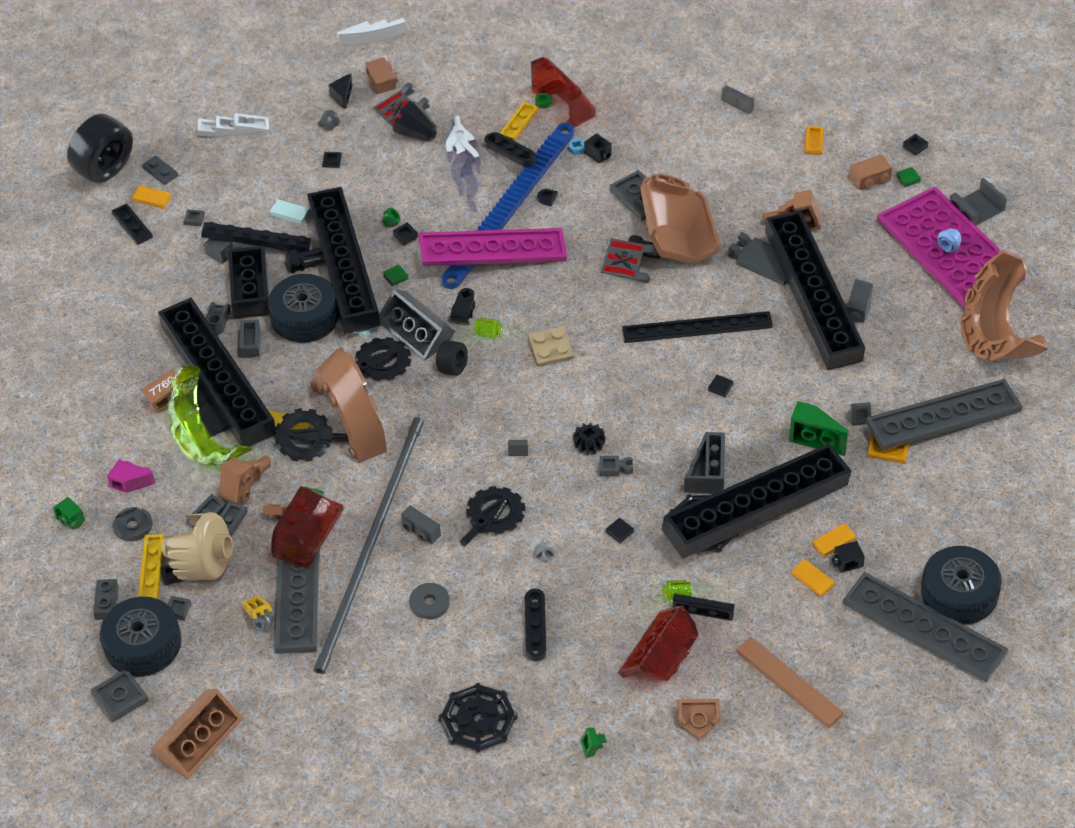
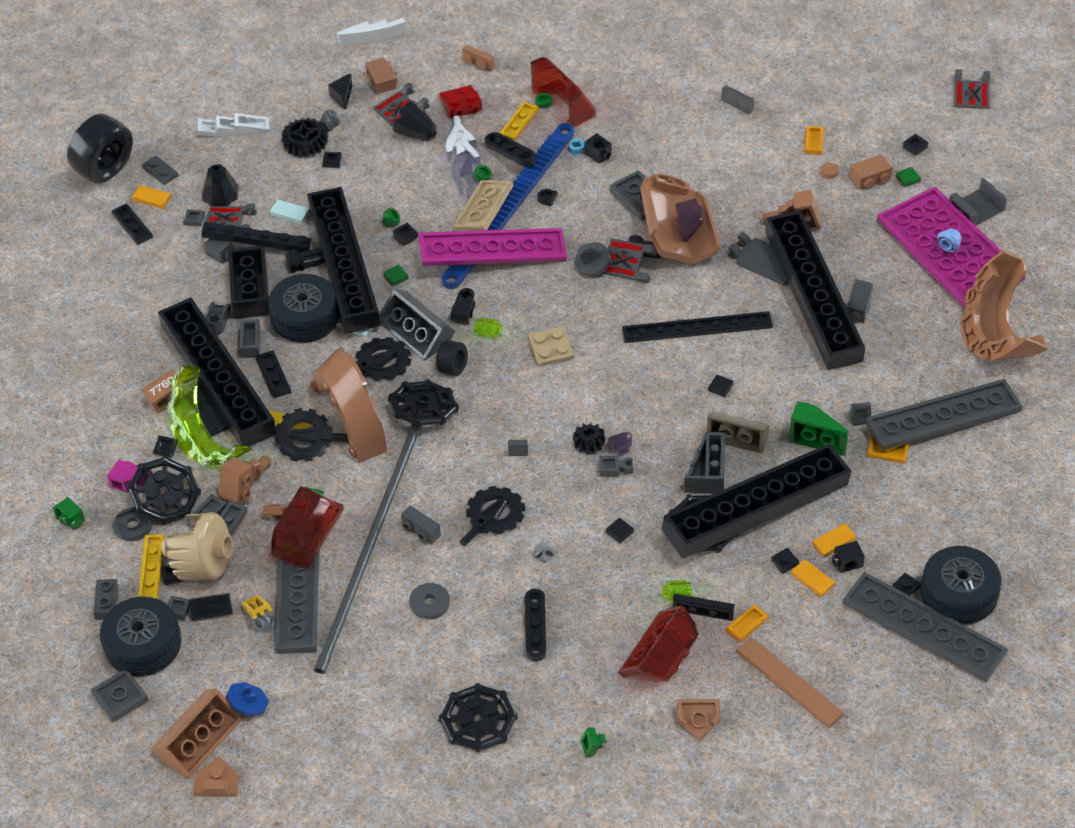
(159, 480): none -> black plate
(165, 446): none -> black tile
(210, 606): none -> black plate
(216, 780): none -> nougat plate
(219, 187): none -> black cone
(230, 214): none -> dark grey flag
(247, 699): none -> blue piece
(273, 374): none -> black tile
(294, 140): none -> black gear
(431, 406): none -> black plate
(461, 101): none -> red plate
(478, 58): none -> nougat plate
(482, 173): none -> green tile
(483, 205): none -> tan tile
(592, 259): none -> dark grey tile
(620, 442): none -> clear purple cone
(689, 217): none -> clear purple slope
(739, 431): none -> dark tan slope
(747, 623): none -> light orange tile
(785, 560): none -> black plate
(829, 170): none -> nougat tile
(907, 584): none -> black plate
(972, 93): none -> flag

